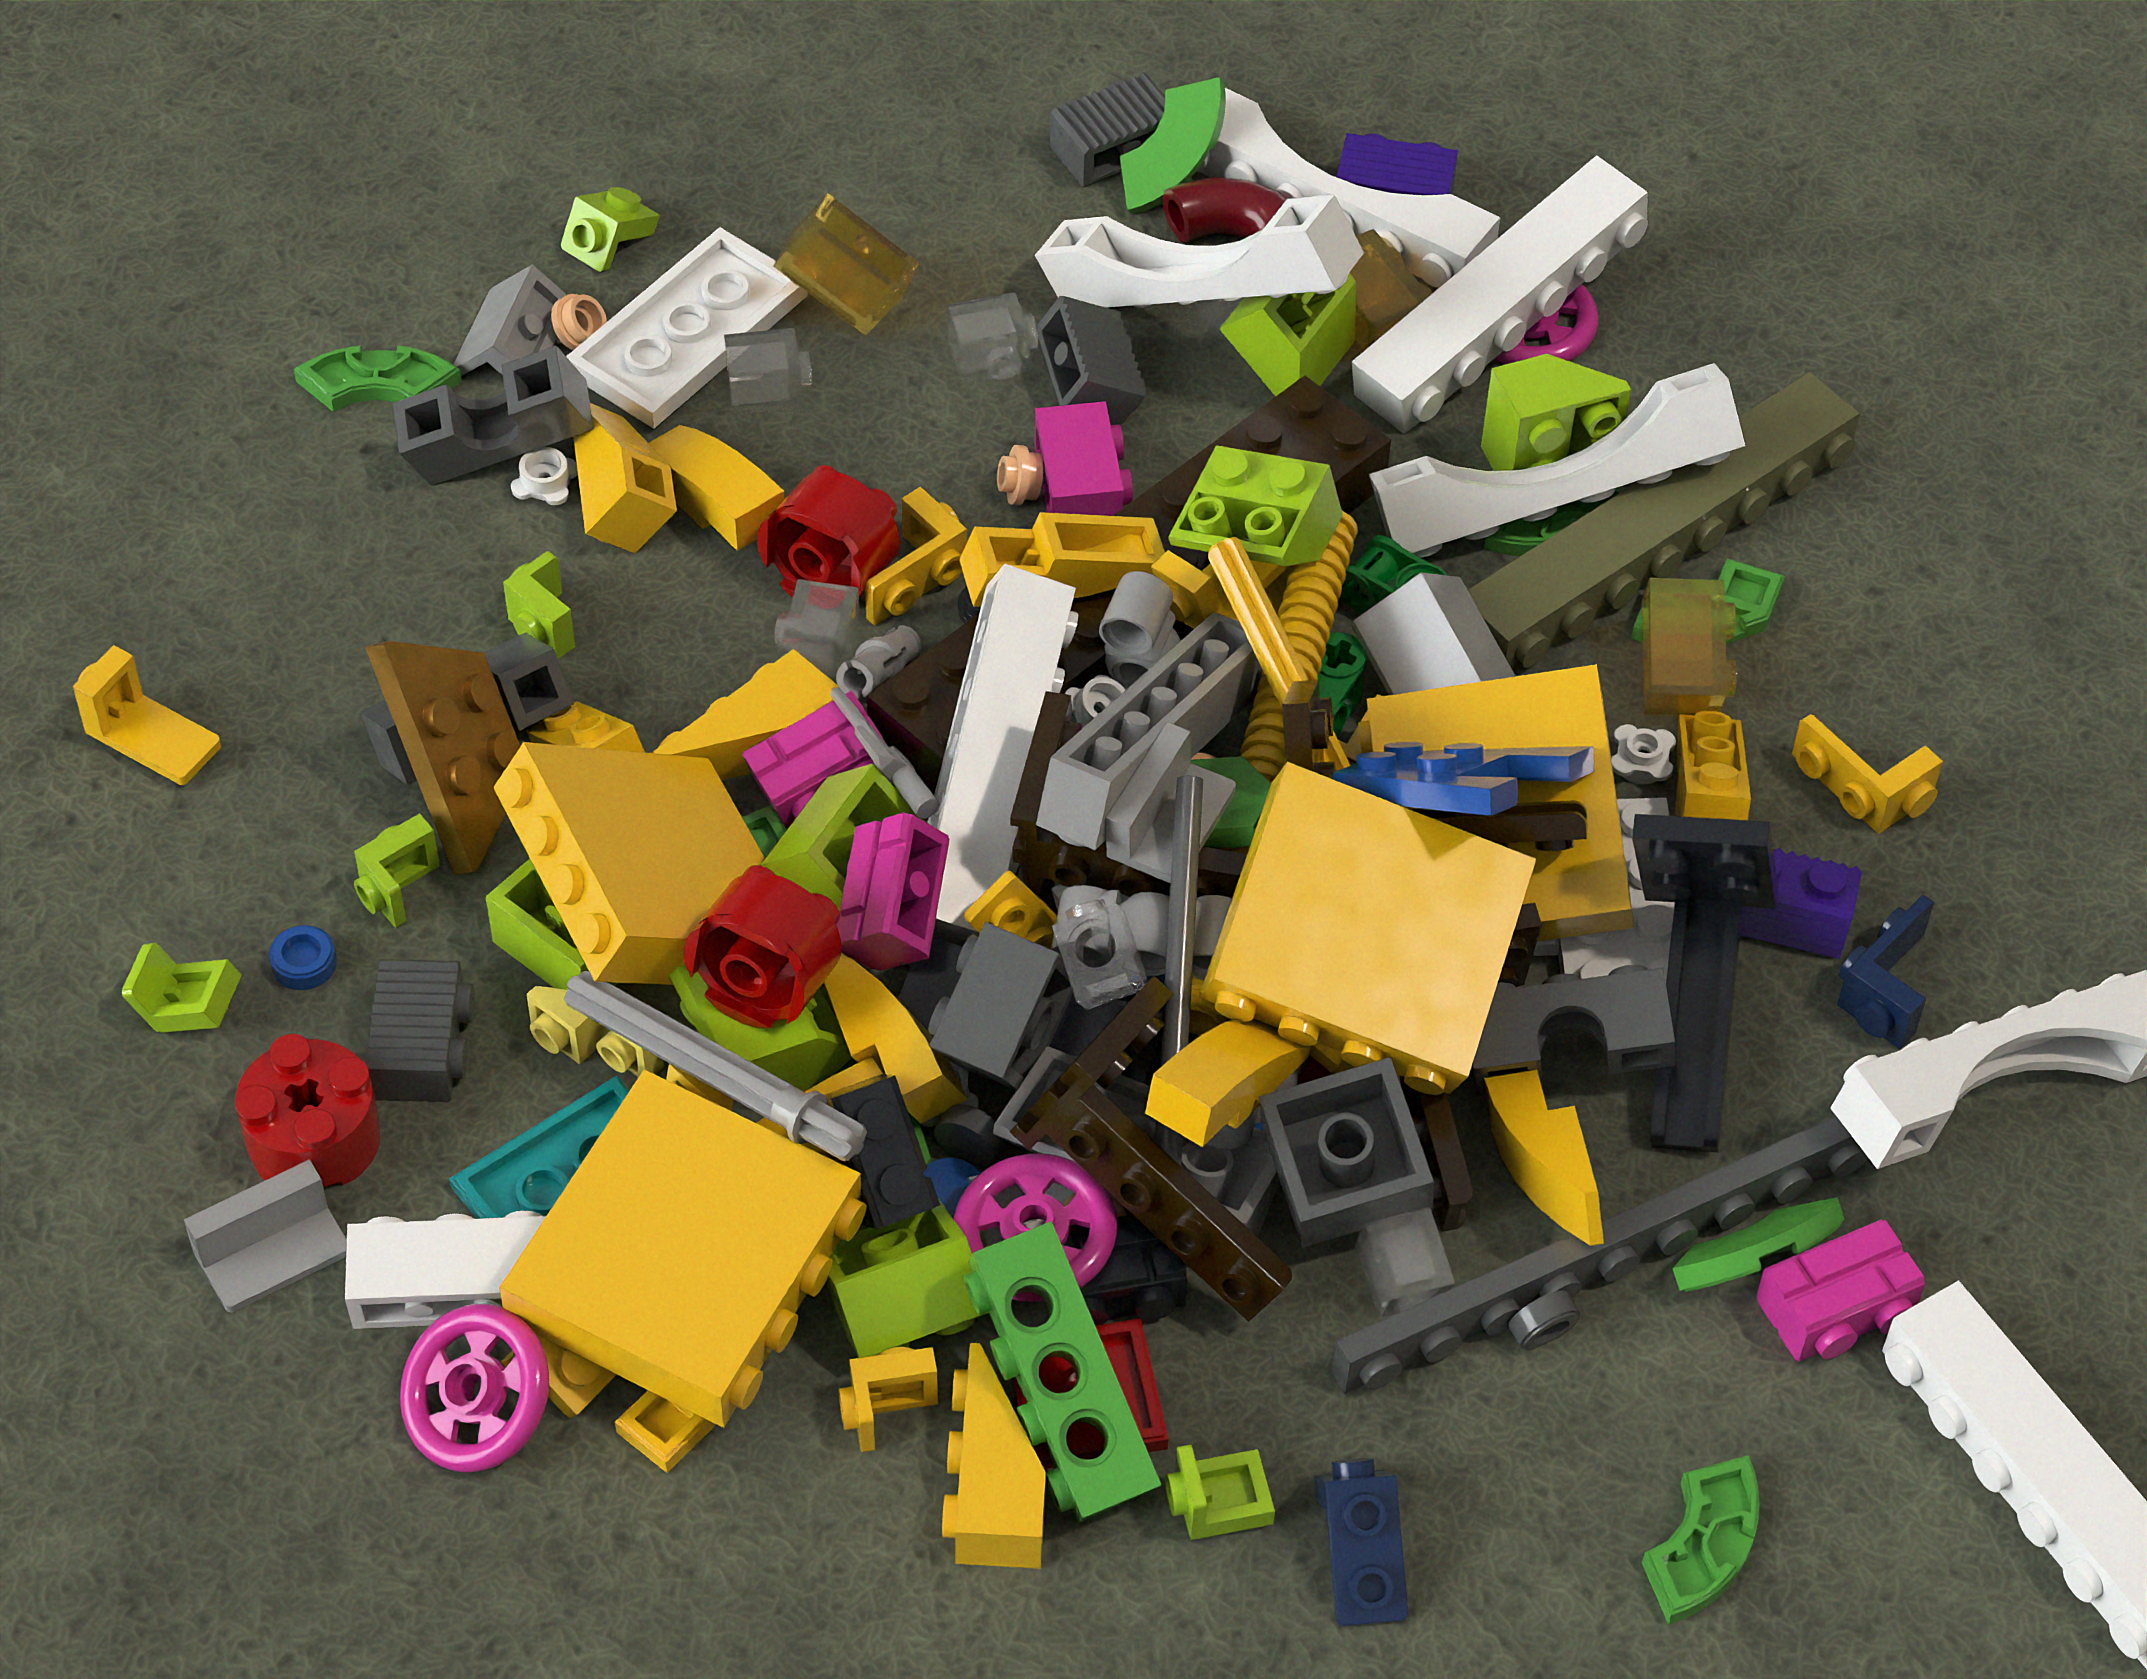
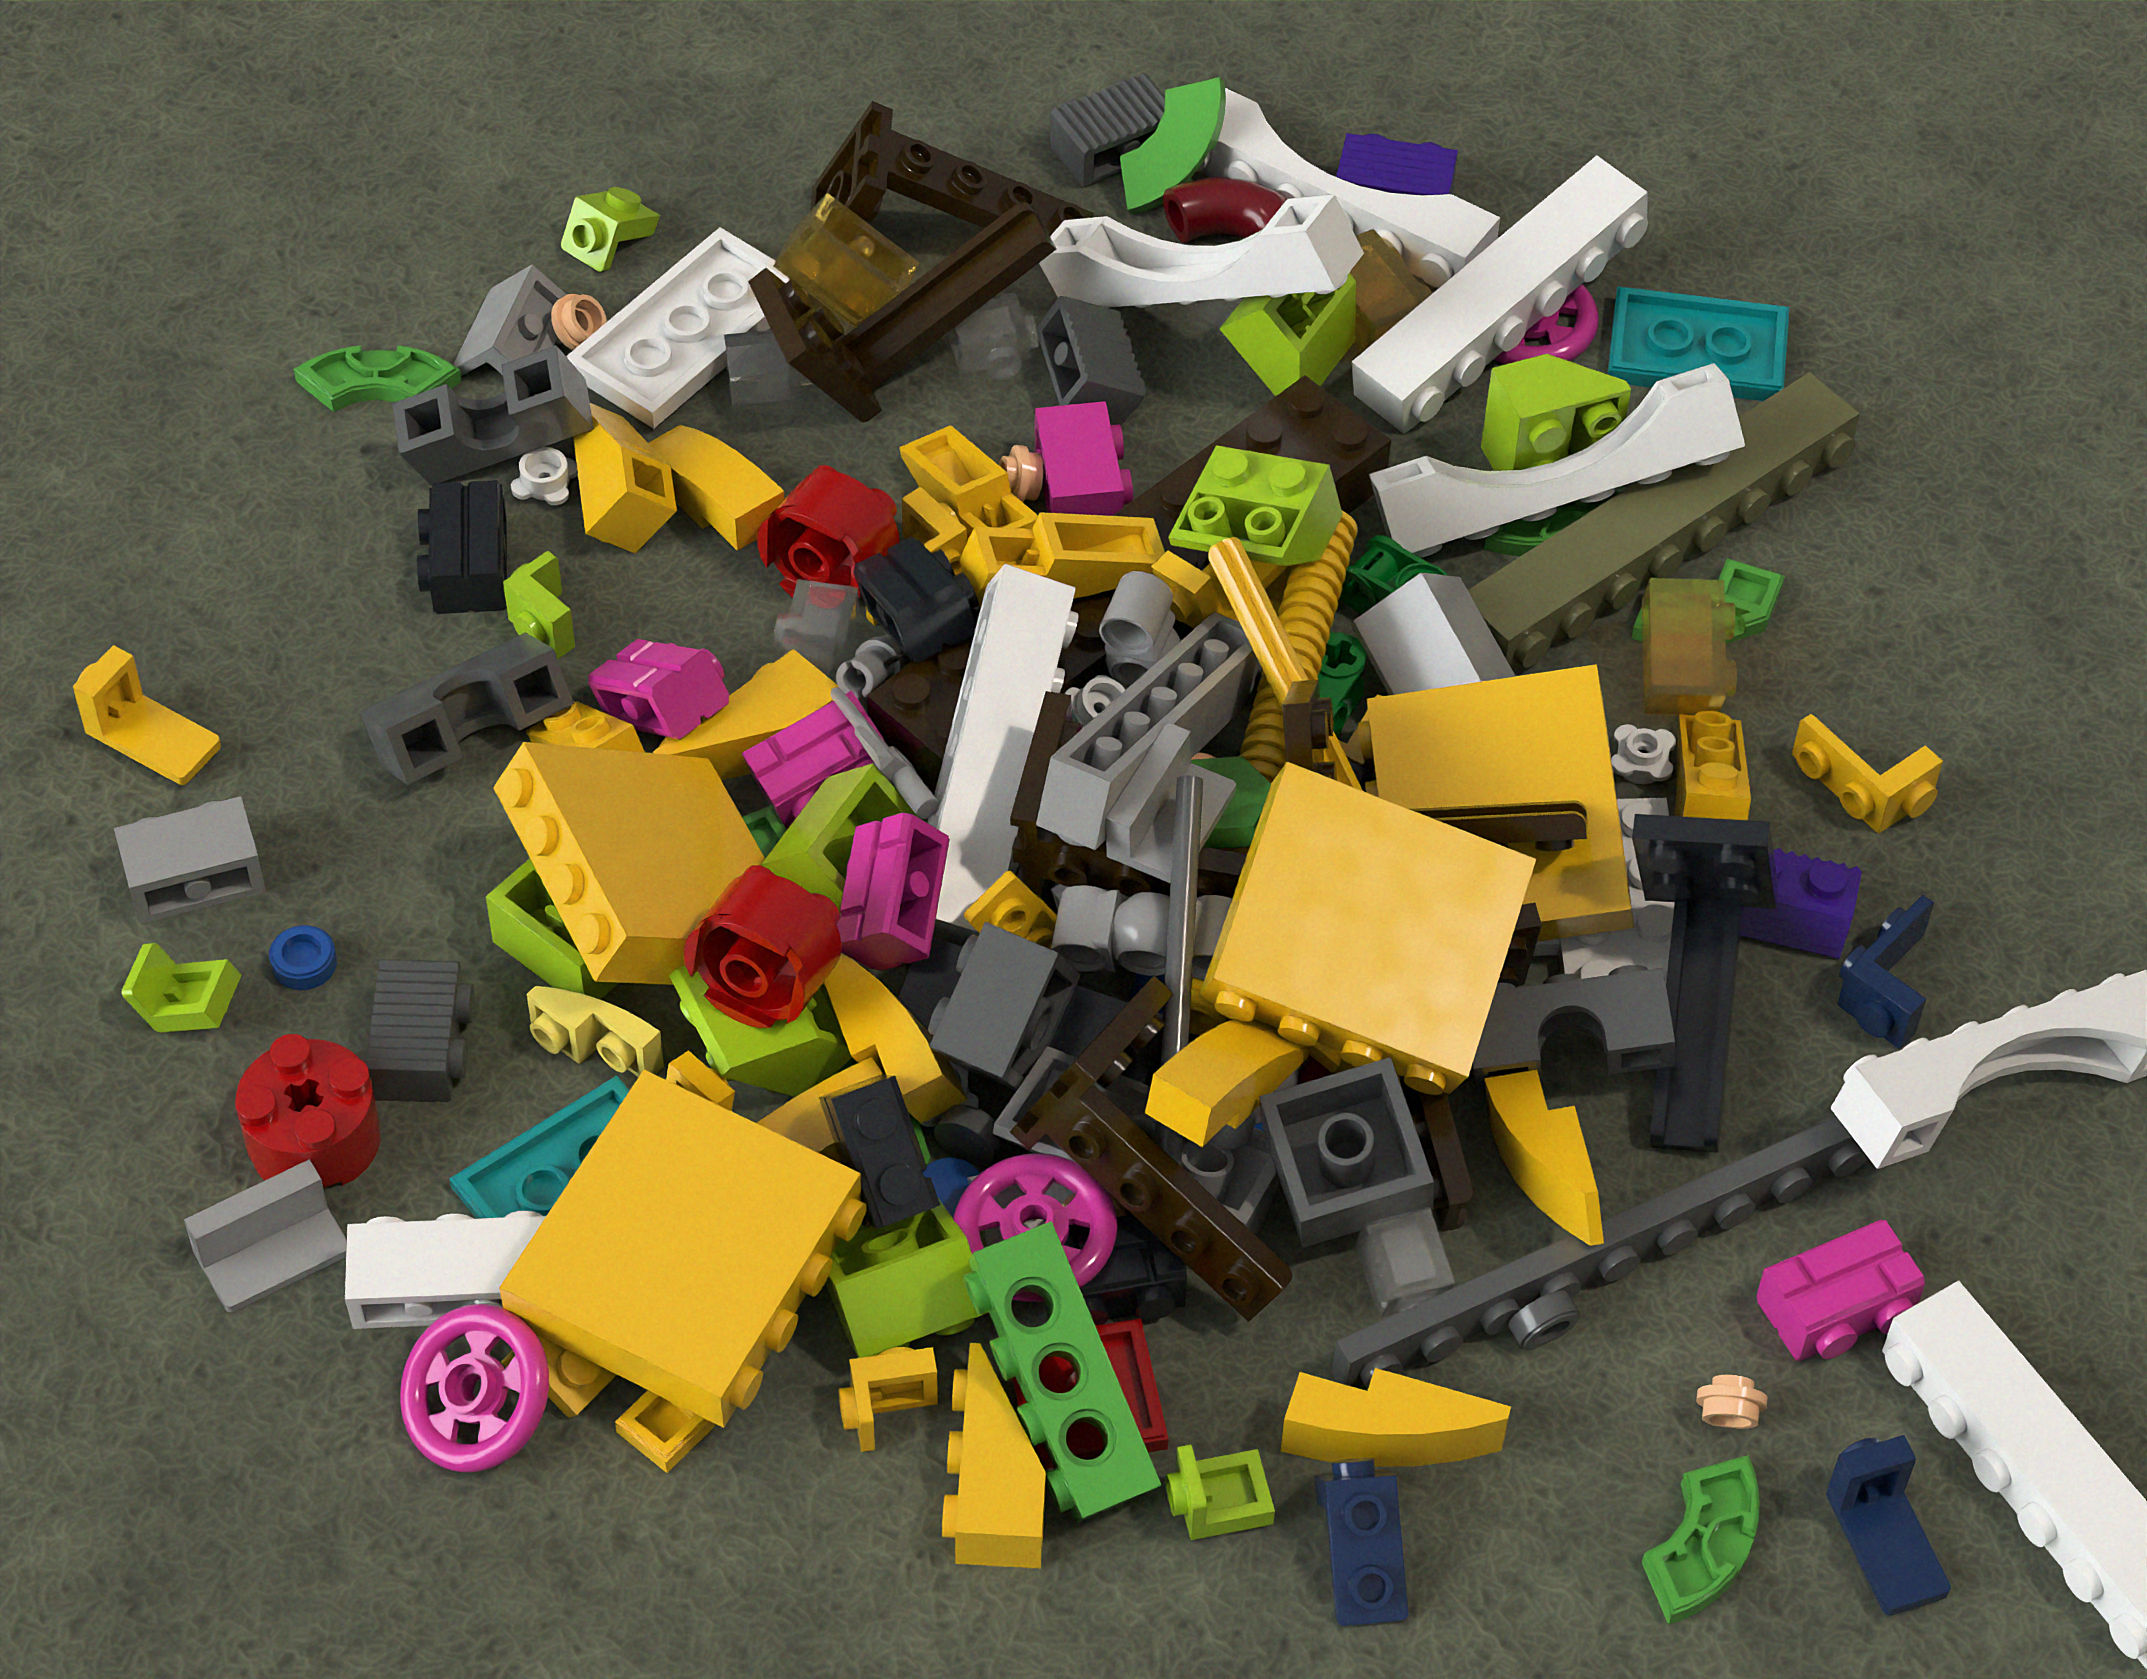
(190, 859): none -> light grey brick
(392, 862): lime bracket -> none
(453, 738): pearl gold wing -> none
(465, 547): none -> black brick
(660, 687): none -> dark pink brick
(802, 1114): light grey axle -> none
(883, 159): none -> dark brown bracket
(903, 328): none -> dark brown bracket
(917, 598): none -> black brick
(966, 480): none -> yellow slope
(1116, 979): clear brick -> none
(1392, 1422): none -> yellow slope
(1461, 775): blue wing -> none
(1675, 333): none -> teal tile
(1731, 1402): none -> light nougat plate
(1740, 1252): bright green tile -> none
(1882, 1526): none -> dark blue bracket

